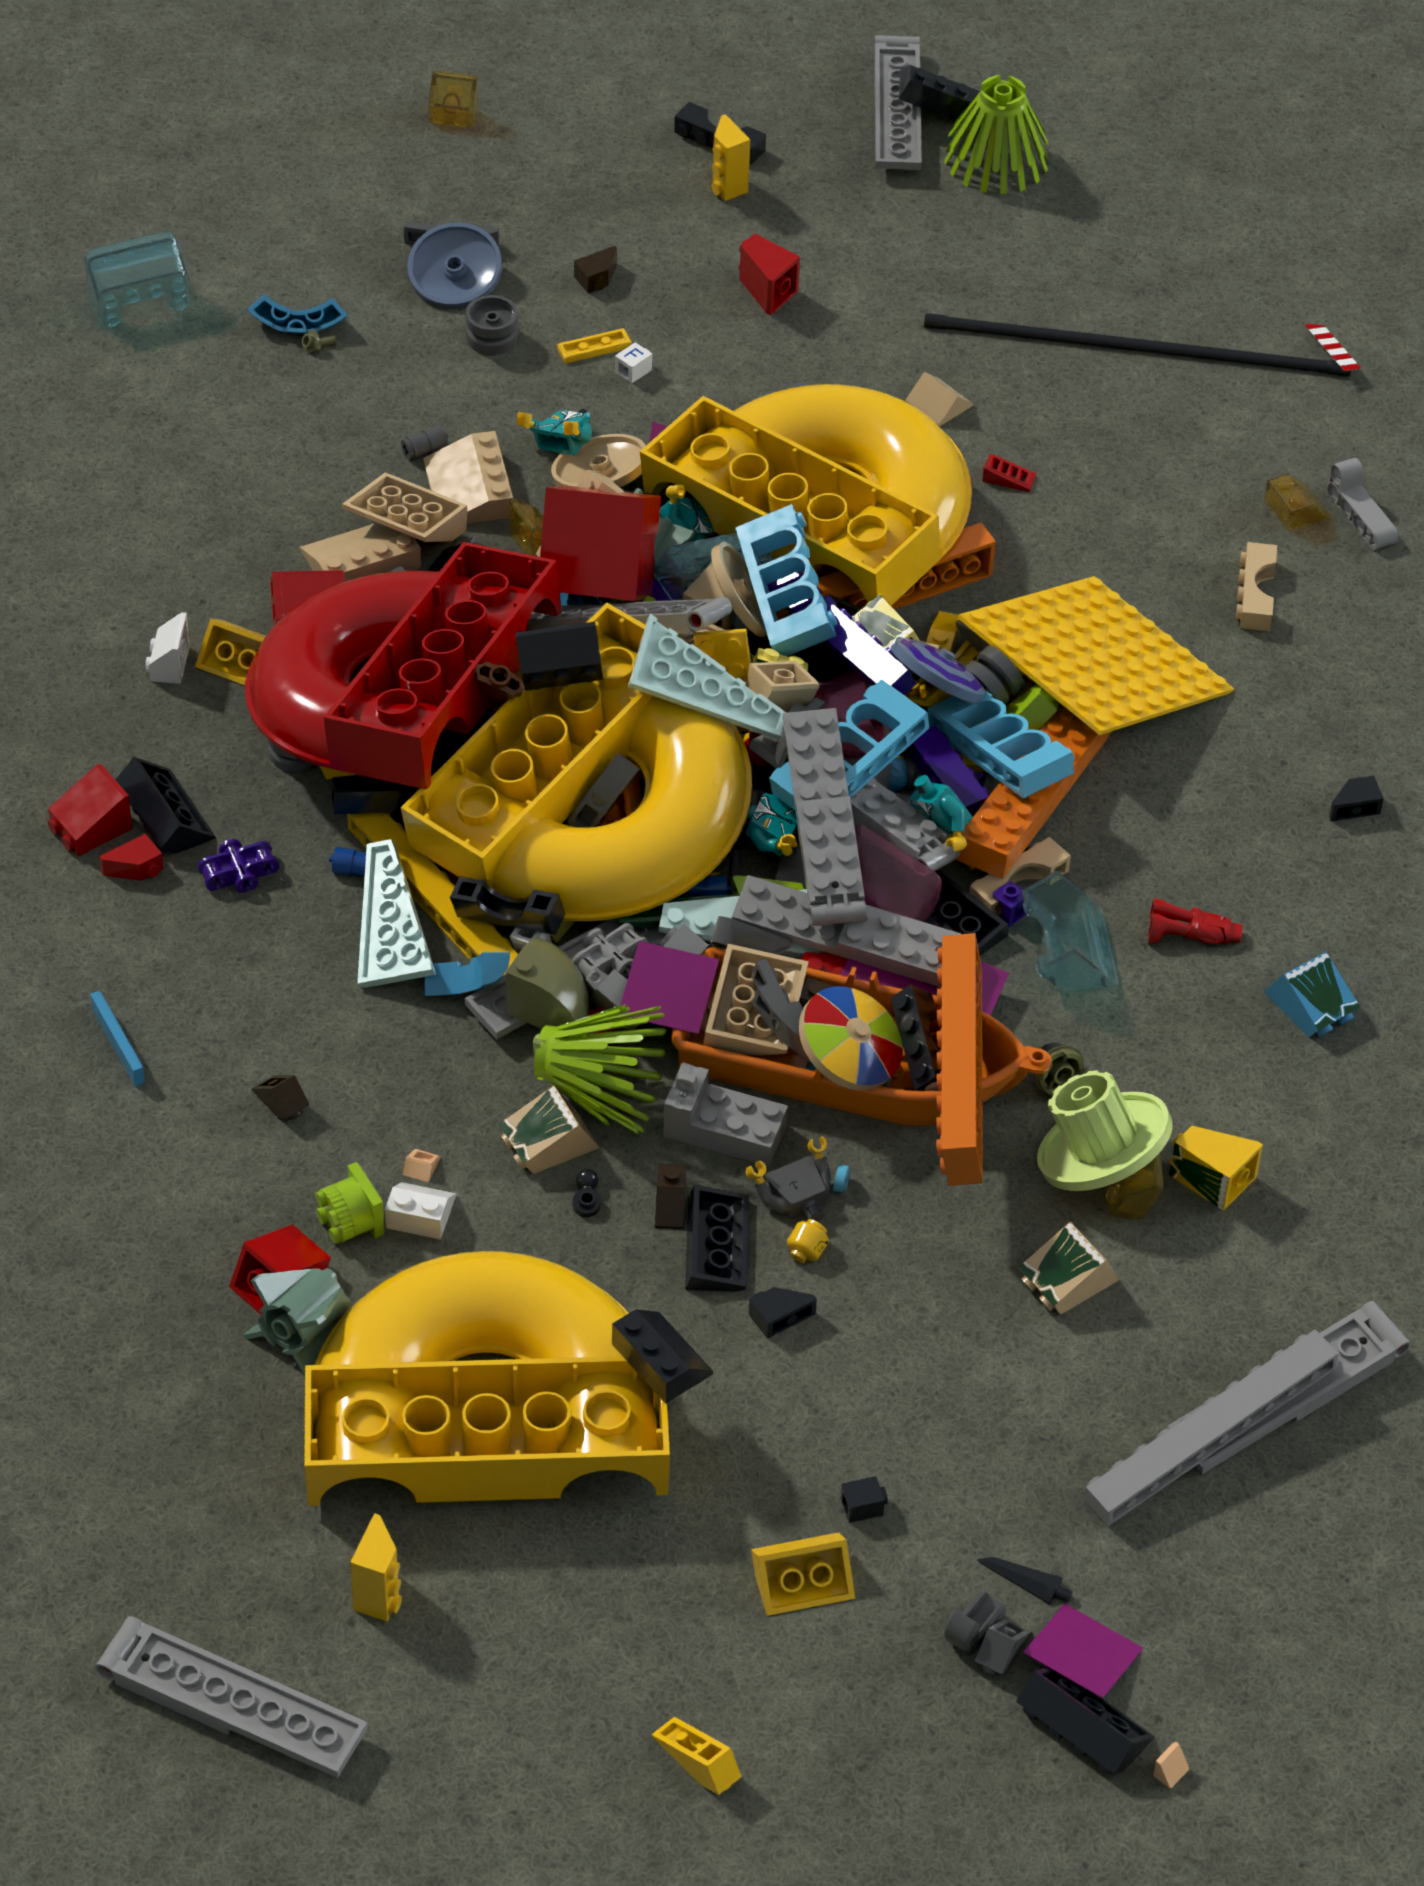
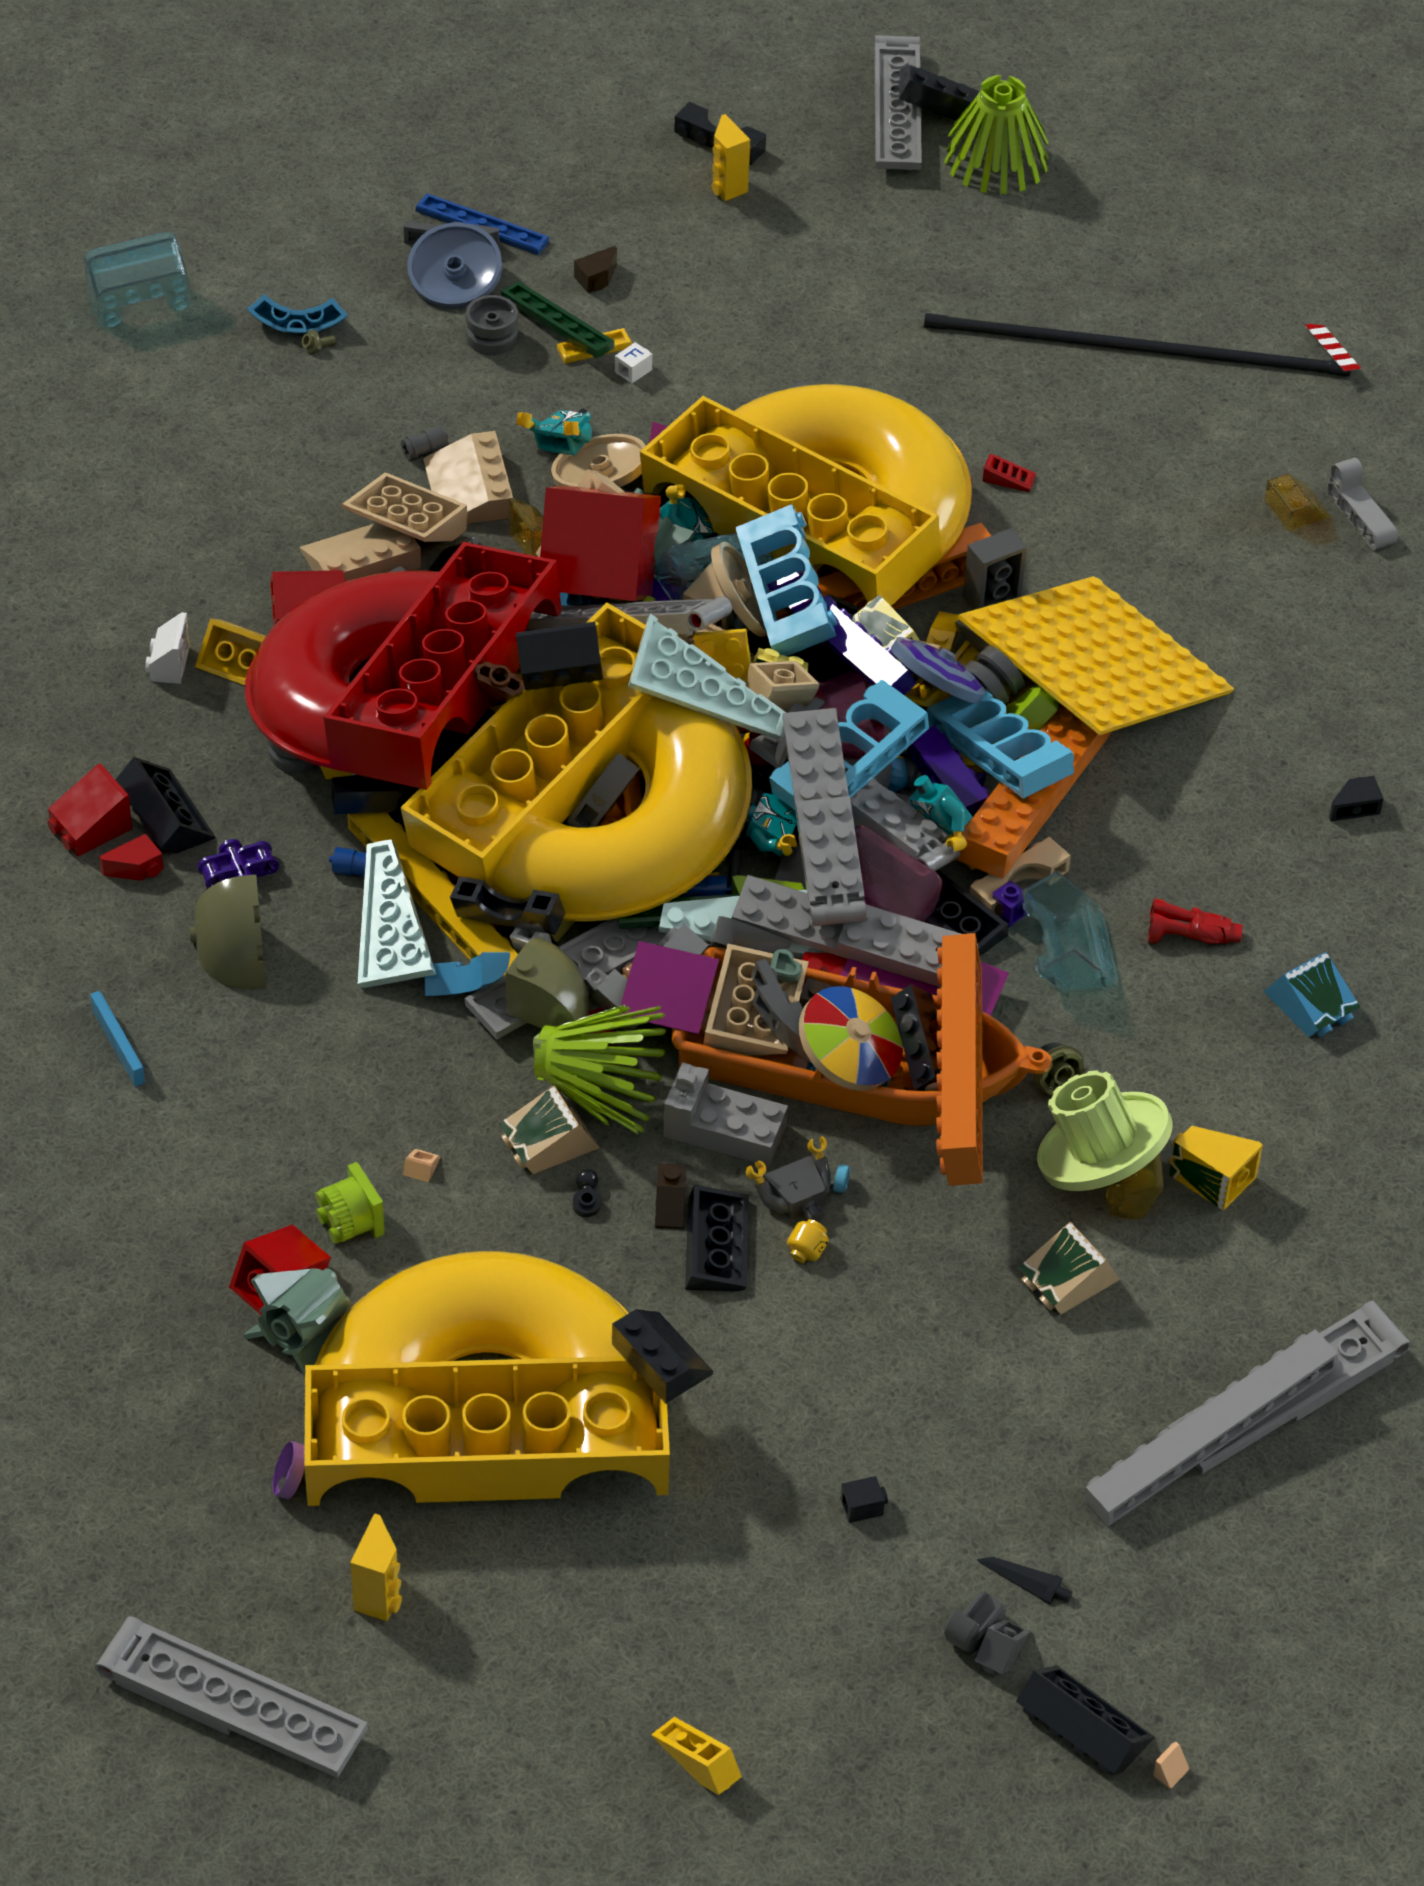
(230, 933): none -> olive brick
(282, 1096): dark brown slope -> none
(290, 1463): none -> medium lavender piece
(418, 1210): white slope -> none
(453, 99): clear yellow slope -> none
(508, 232): none -> blue tile
(558, 320): none -> dark green plate
(608, 952): light grey axle -> none
(768, 272): red slope -> none
(780, 1309): black slope -> none
(785, 966): none -> sand green tile
(803, 1573): yellow slope -> none
(937, 399): tan slope -> none
(994, 569): none -> dark grey brick
(1083, 1650): magenta piece -> none
(1255, 607): tan arch -> none

